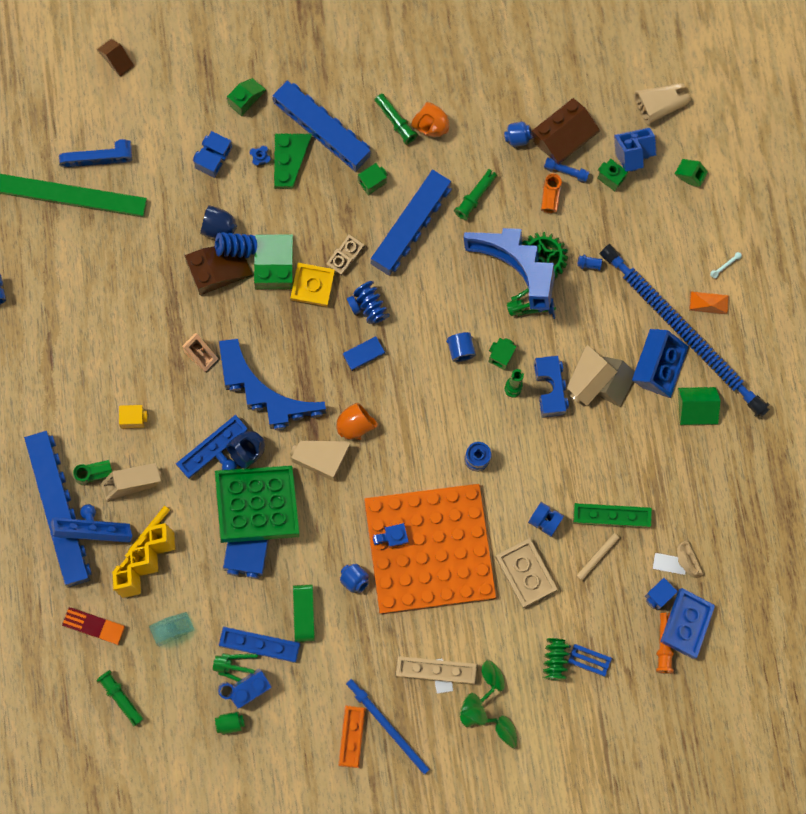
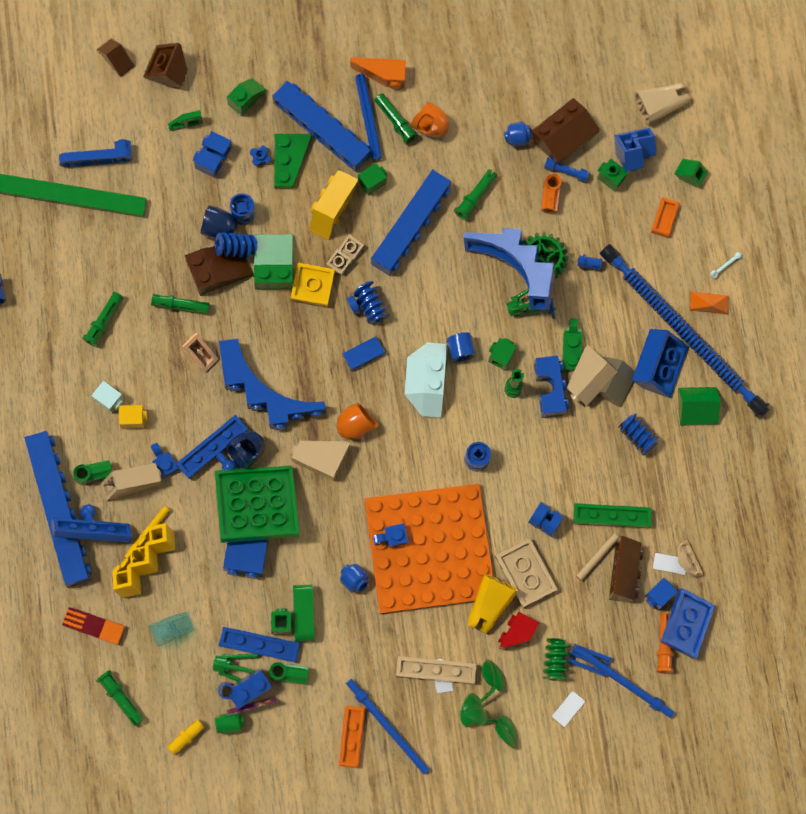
(97, 327): none -> green pin
(108, 397): none -> light aqua brick
(164, 461): none -> blue plate
(167, 65): none -> reddish brown slope
(181, 304): none -> green pin
(185, 737): none -> yellow pin
(186, 120): none -> green tile
(242, 208): none -> blue wheel
(251, 705): none -> magenta sticker
(281, 622): none -> green brick
(291, 673): none -> green piece
(332, 203): none -> yellow wedge
(368, 117): none -> blue axle
(384, 71): none -> orange slope
(426, 379): none -> light aqua wedge
(490, 602): none -> yellow piece
(520, 631): none -> red slope
(568, 708): none -> white sticker
(571, 346): none -> green hinge
(626, 570): none -> reddish brown slope
(638, 434): none -> blue piece
(655, 703): none -> blue bar
(665, 217): none -> orange tile

